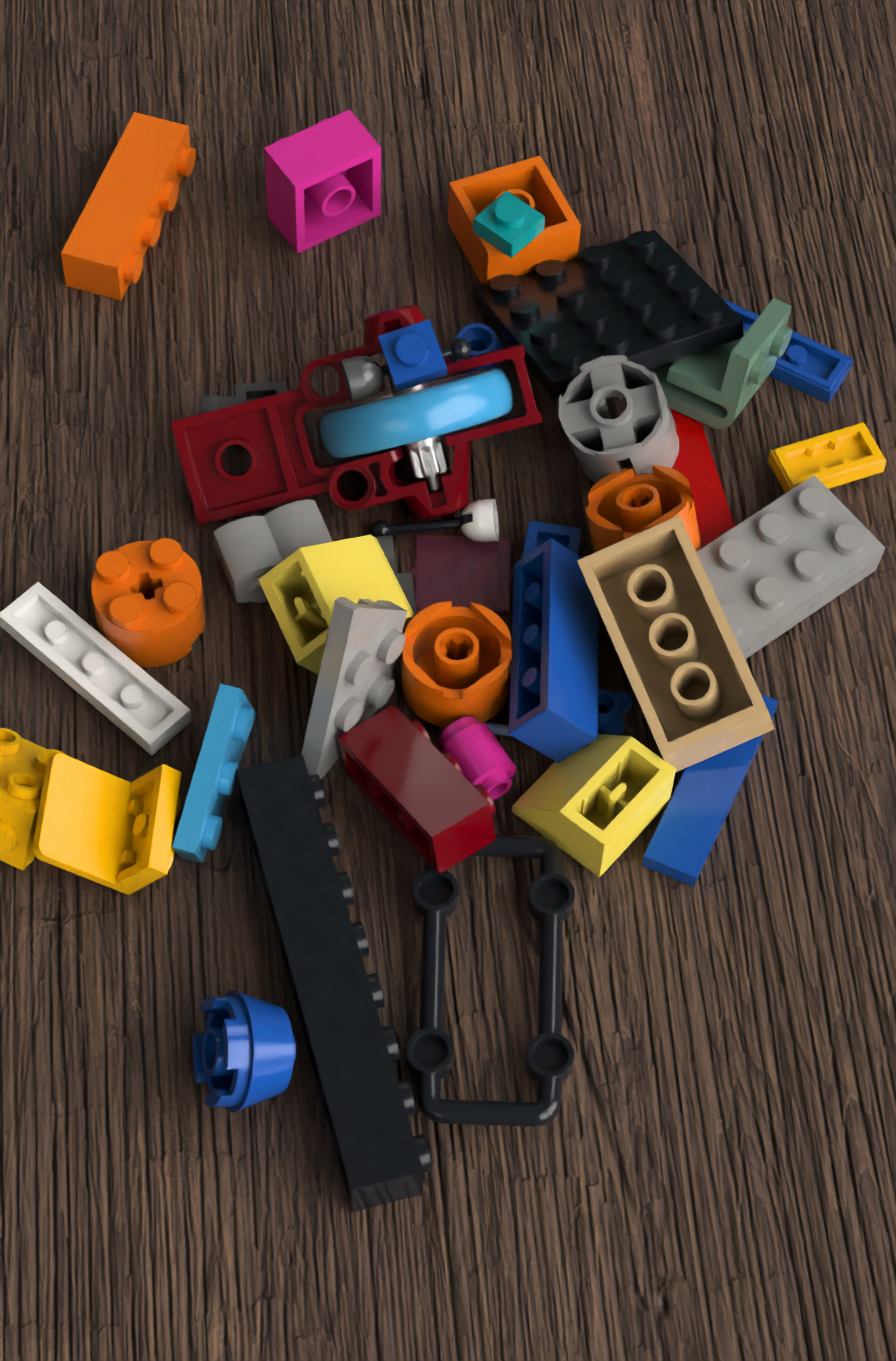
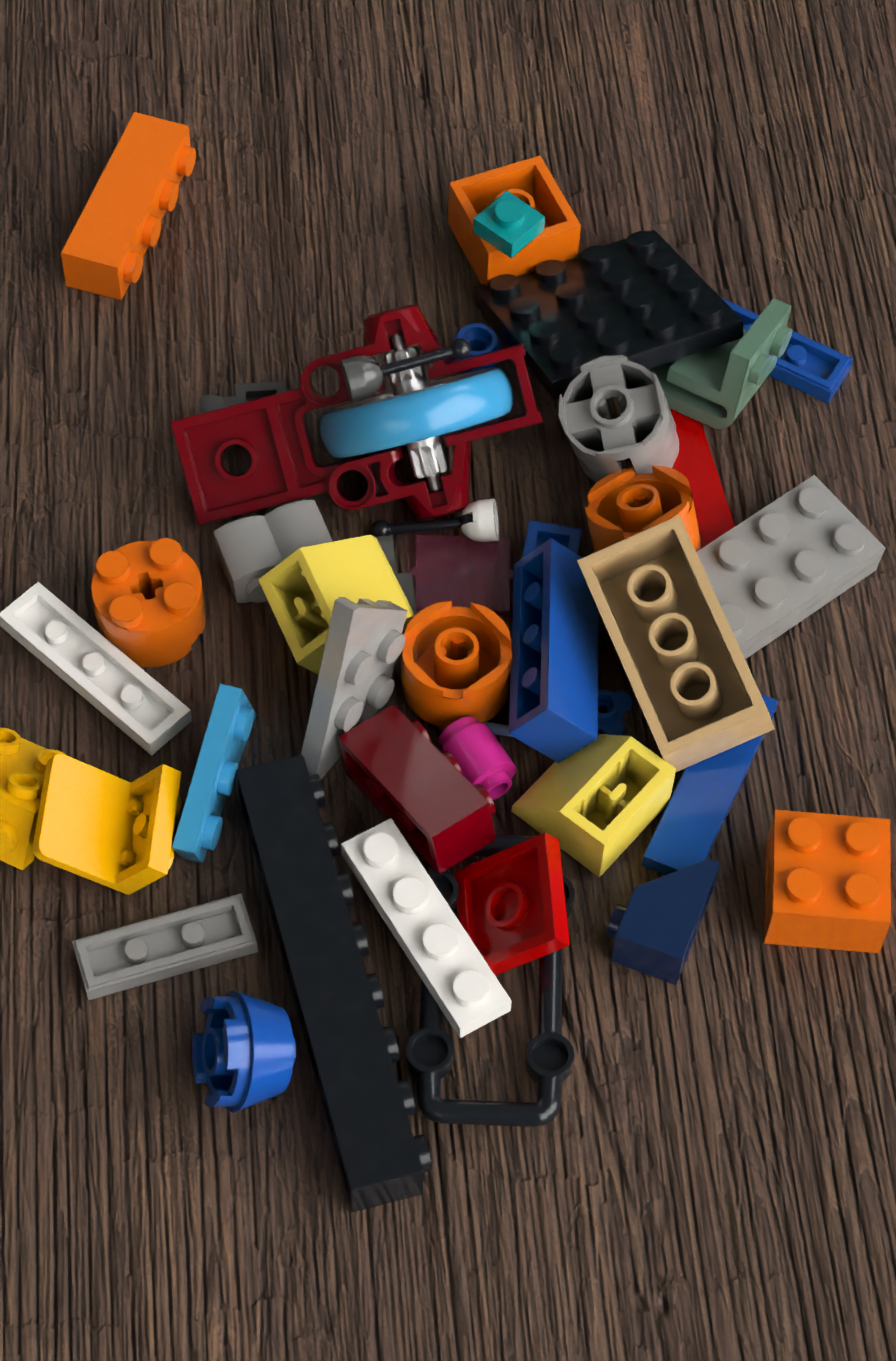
(164, 946): none -> light grey tile
(323, 180): dark pink brick -> none
(413, 355): blue plate -> none
(426, 928): none -> white plate
(515, 903): none -> red plate
(662, 921): none -> dark blue slope
(828, 881): none -> orange brick
(831, 457): yellow plate -> none

